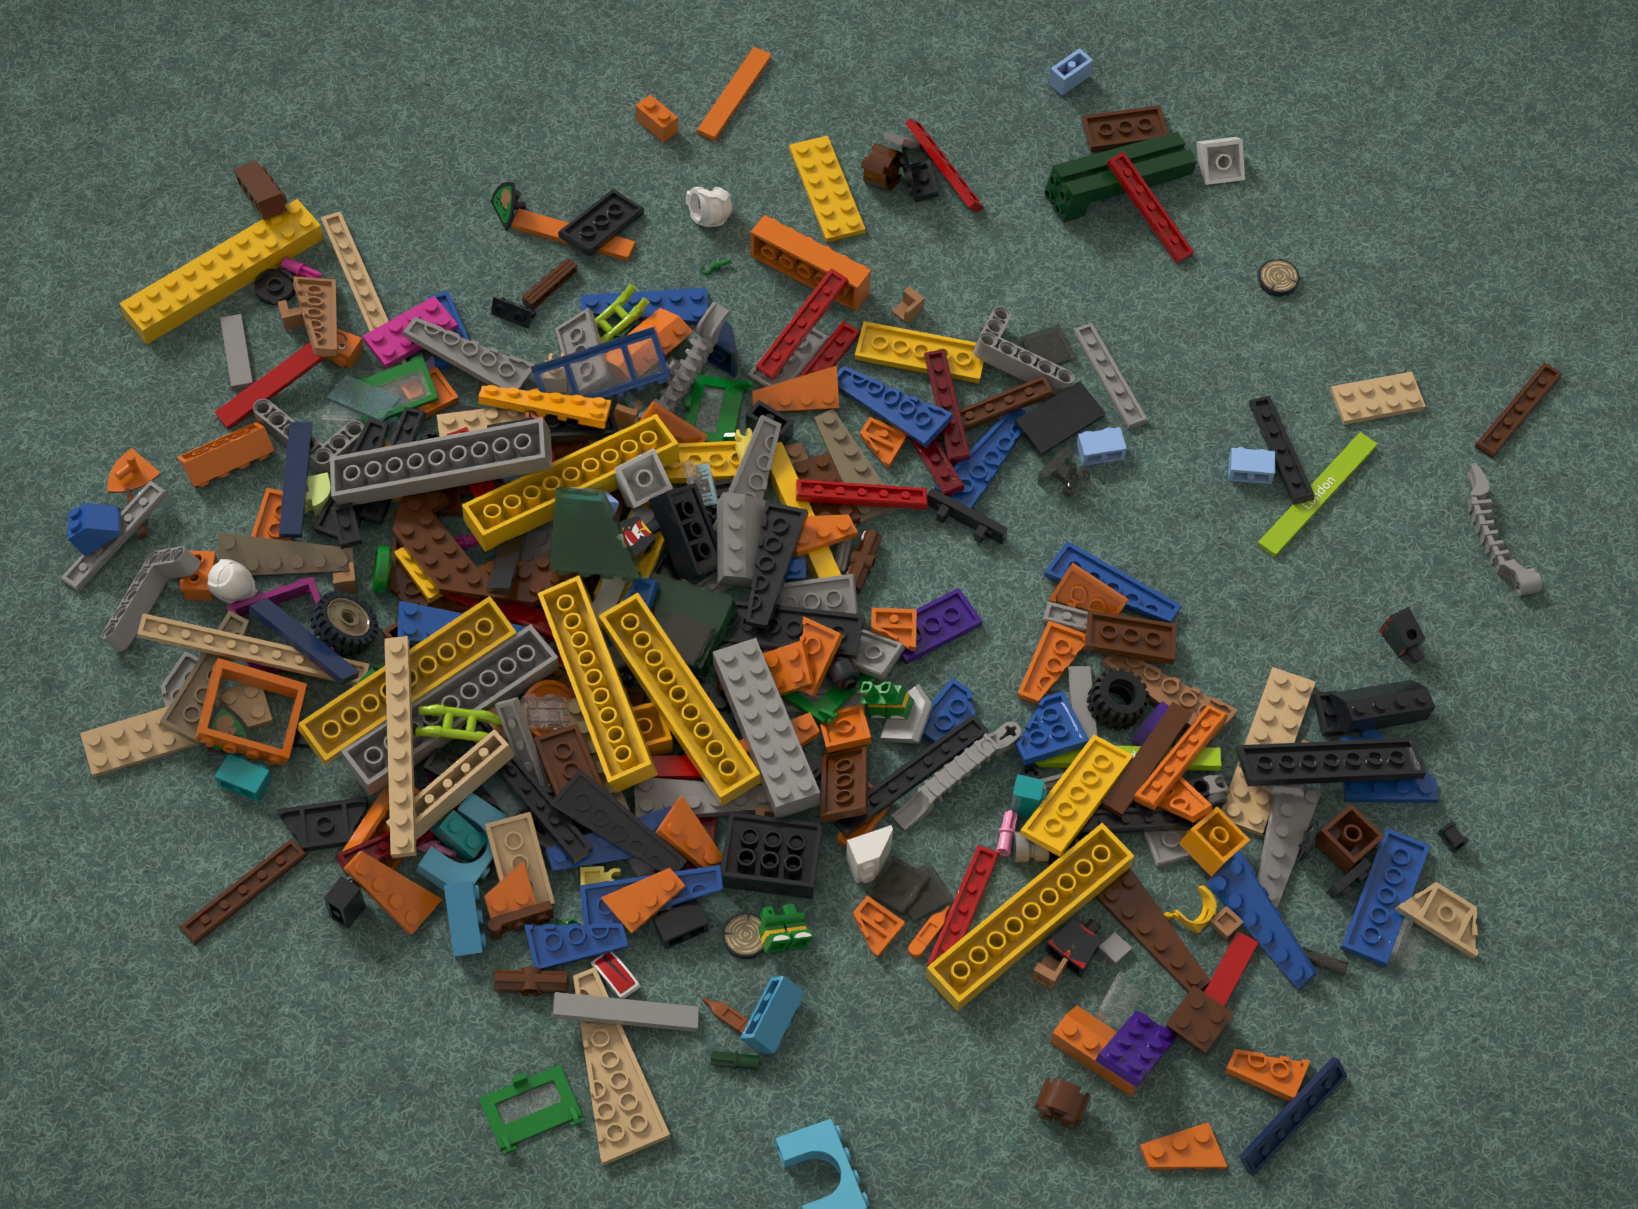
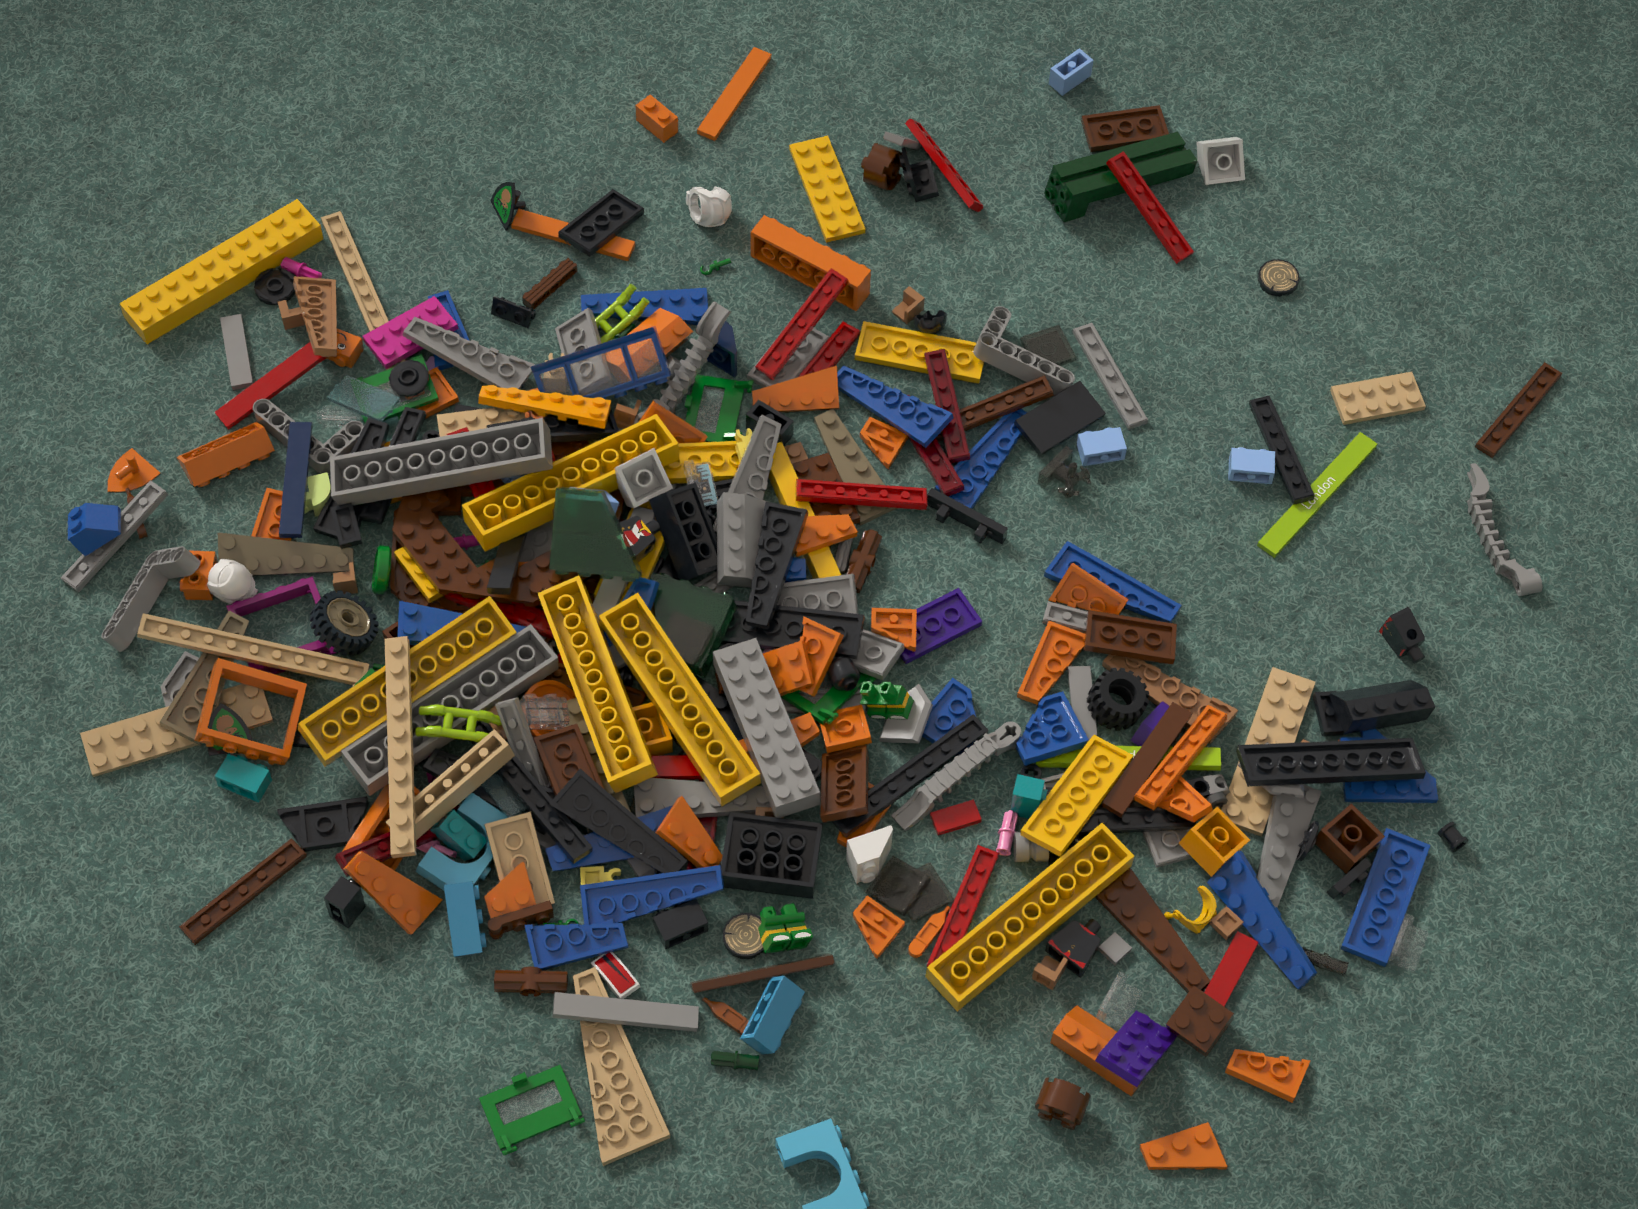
(261, 189): reddish brown brick -> none
(304, 641): dark blue tile -> none
(409, 378): none -> black wheel
(644, 898): orange wing -> none
(762, 973): none -> reddish brown tile
(930, 323): none -> black hair
(955, 817): none -> red tile
(1293, 1116): dark blue tile -> none
(1444, 916): tan wing -> none

